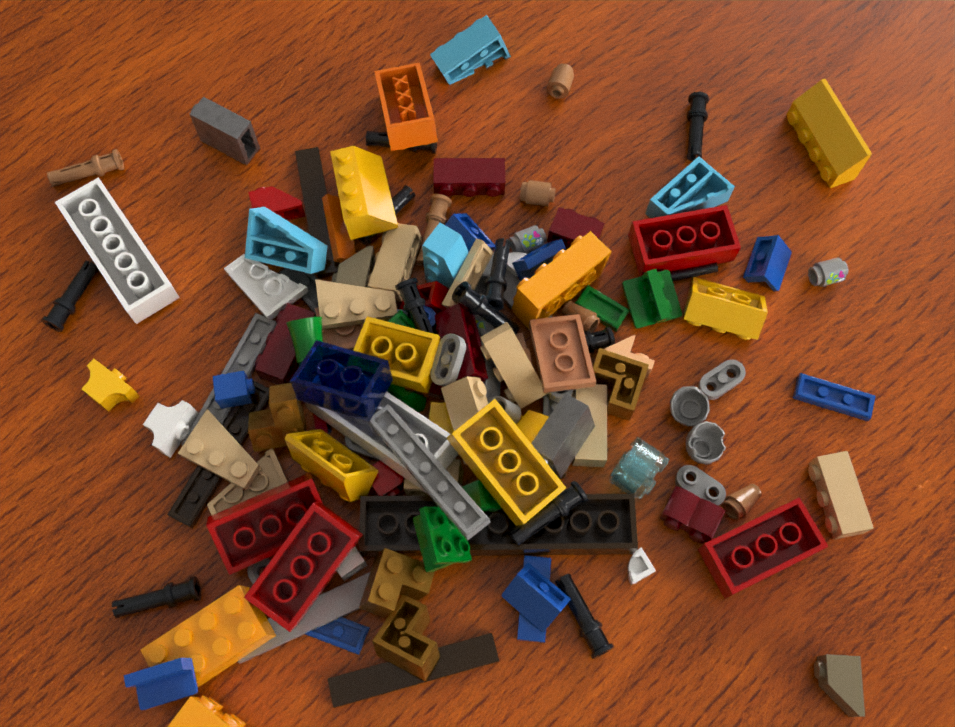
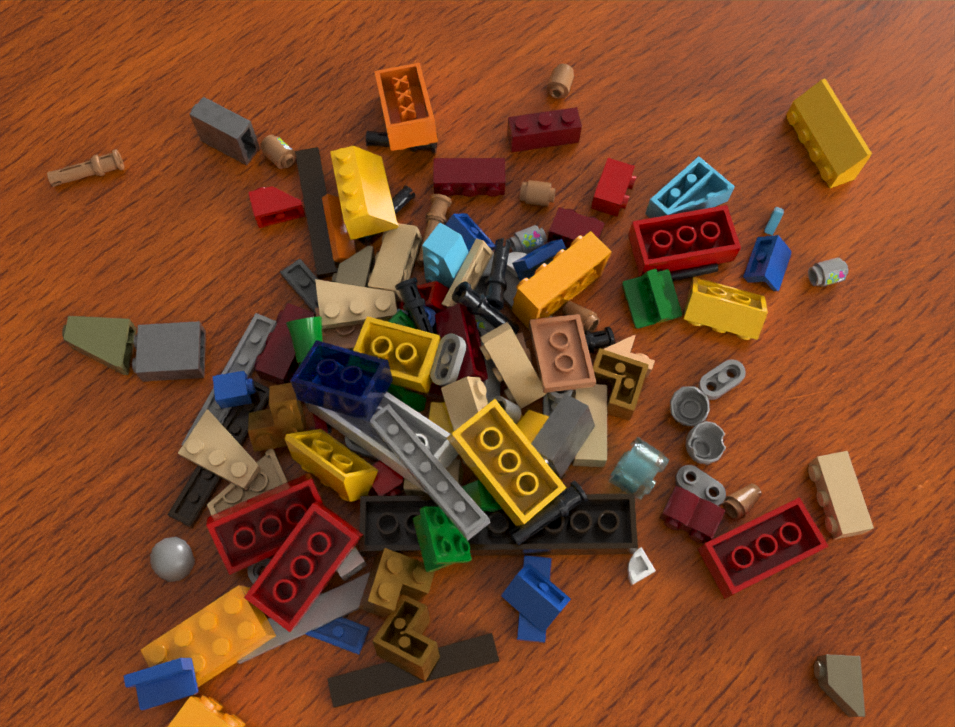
(66, 304): black pin -> none
(102, 339): none -> olive slope
(108, 386): yellow brick -> none
(117, 250): white brick -> none
(169, 595): black pin -> none
(170, 351): none -> flat silver brick
(170, 426): white brick -> none
(172, 559): none -> light grey hair
(264, 287): white wing -> none
(277, 151): none -> medium nougat brick
(281, 243): medium azure wedge -> none
(469, 50): medium azure wedge -> none
(544, 129): none -> dark red brick
(589, 627): black pin -> none
(609, 311): green tile -> none
(612, 187): none -> red brick
(696, 117): black pin -> none
(774, 220): none -> medium azure tile
(834, 397): blue tile -> none

